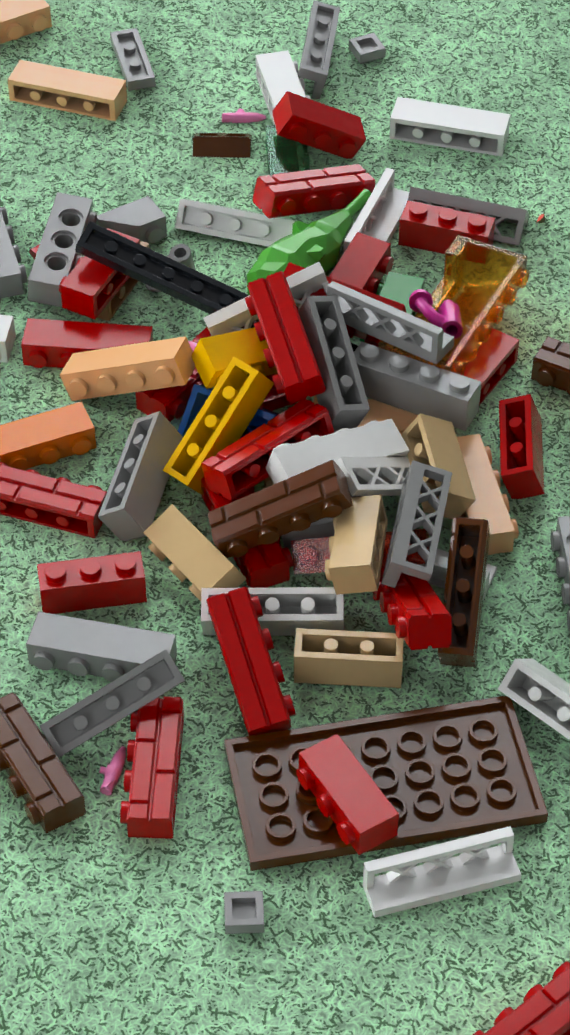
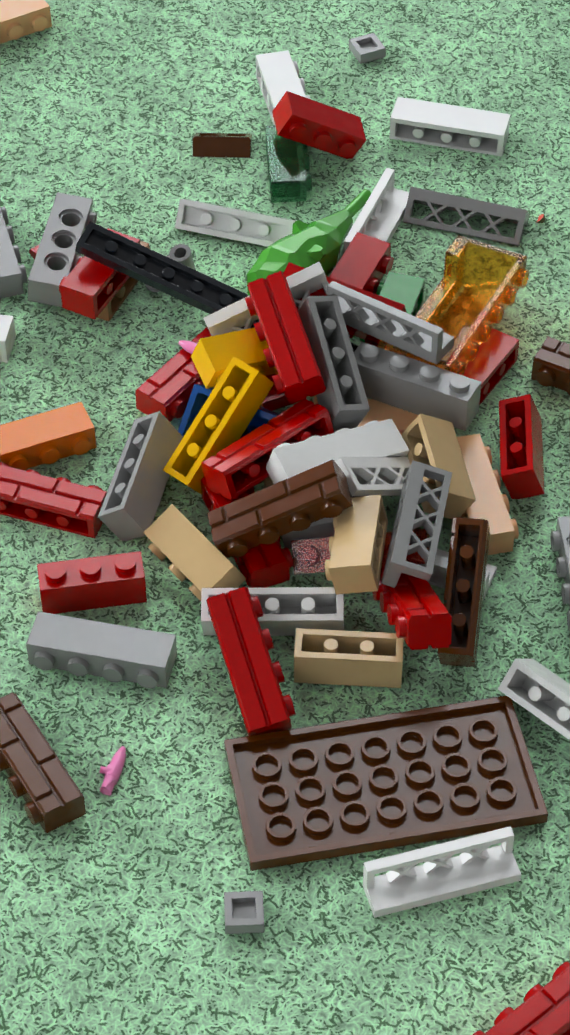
(54, 341): red brick -> none
(67, 90): light nougat brick -> none
(112, 703): light grey fence -> none
(128, 368): light nougat brick -> none
(132, 59): light grey plate -> none
(137, 219): light grey slope -> none
(154, 770): red brick -> none
(242, 117): bright pink helmet -> none
(310, 190): red brick -> none
(319, 45): light grey fence -> none
(347, 794): brick -> none
(437, 227): red brick -> none
(448, 314): dark pink plant -> none

